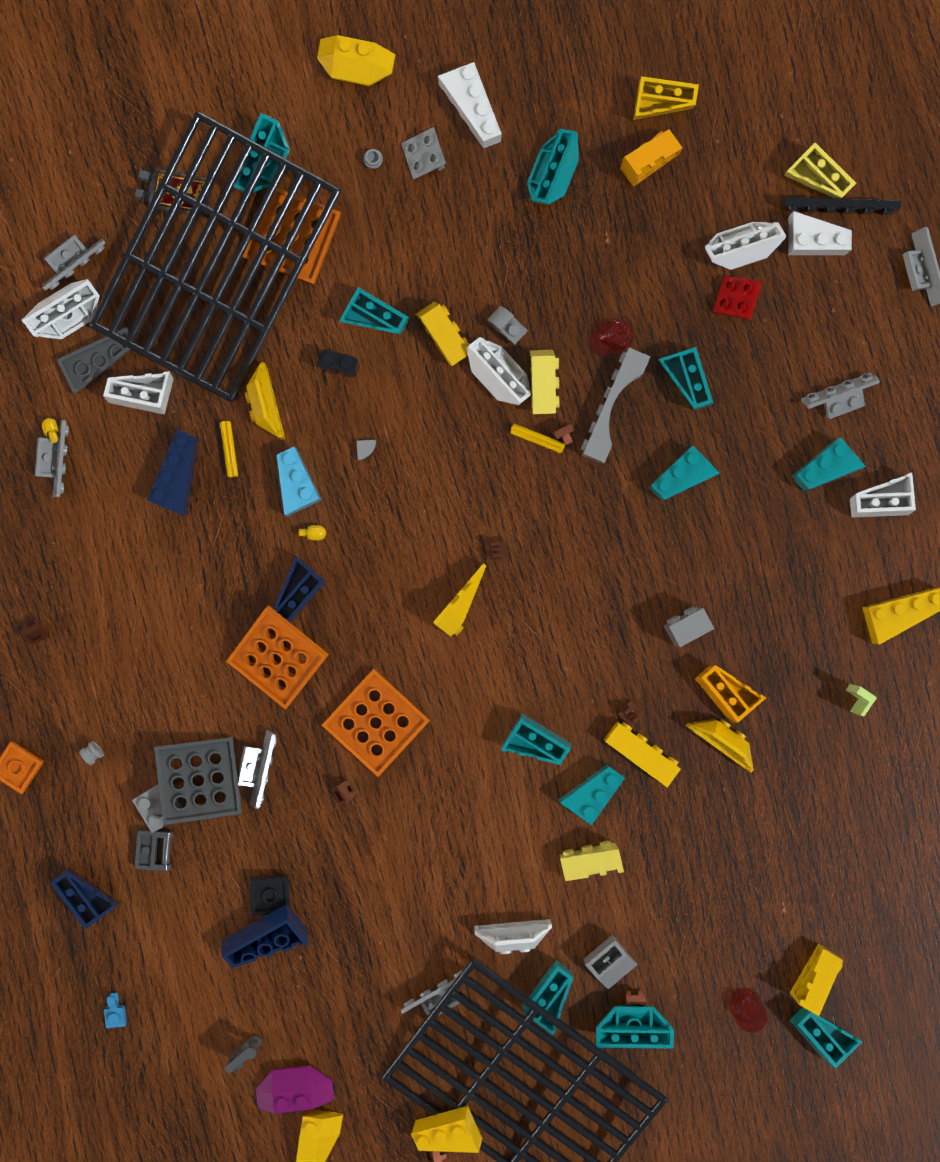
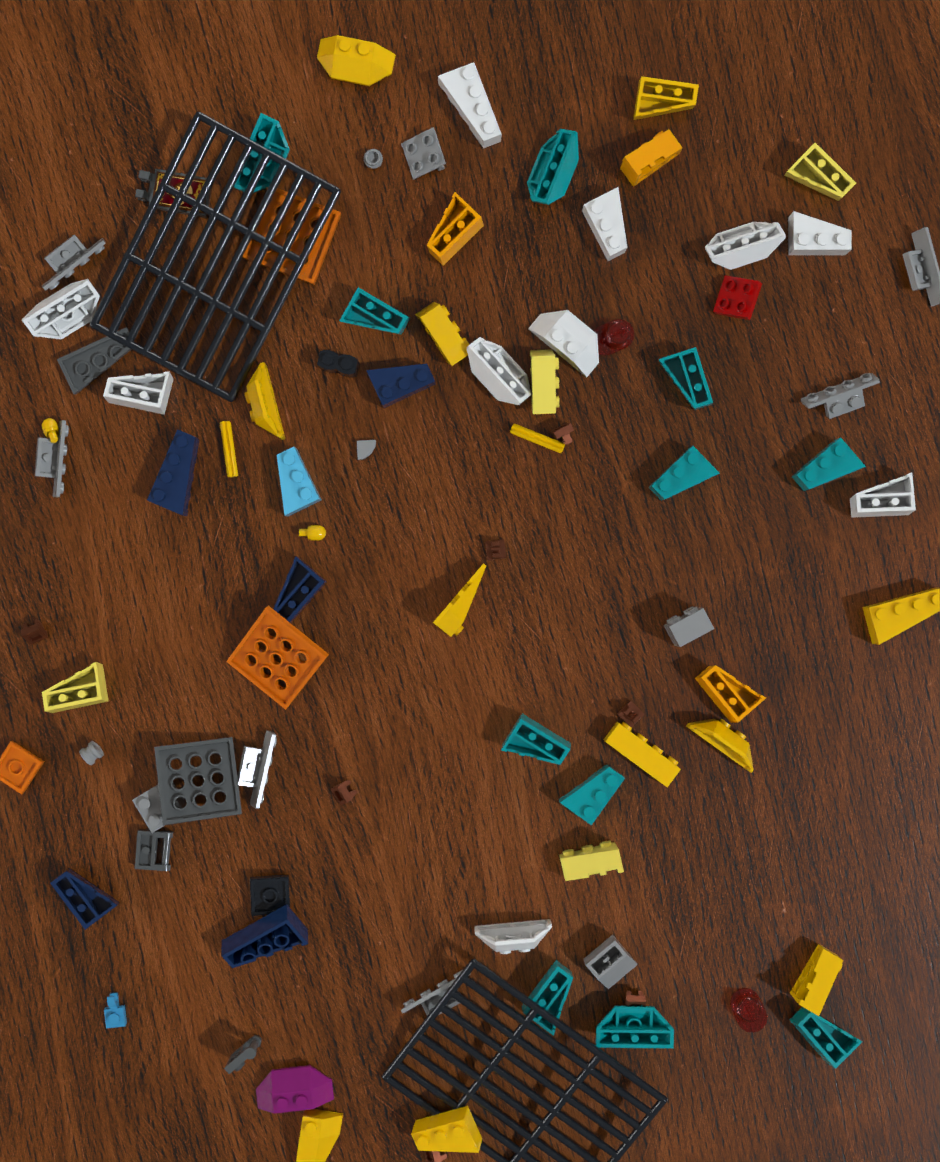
(80, 690): none -> light yellow wedge
(349, 737): orange piece -> none
(400, 382): none -> dark blue wedge
(454, 230): none -> light orange wedge
(507, 325): light grey brick -> none
(569, 339): none -> white wedge
(599, 444): light grey arch -> none
(607, 223): none -> white wedge
(849, 206): black plate -> none
(864, 701): yellowish green panel -> none

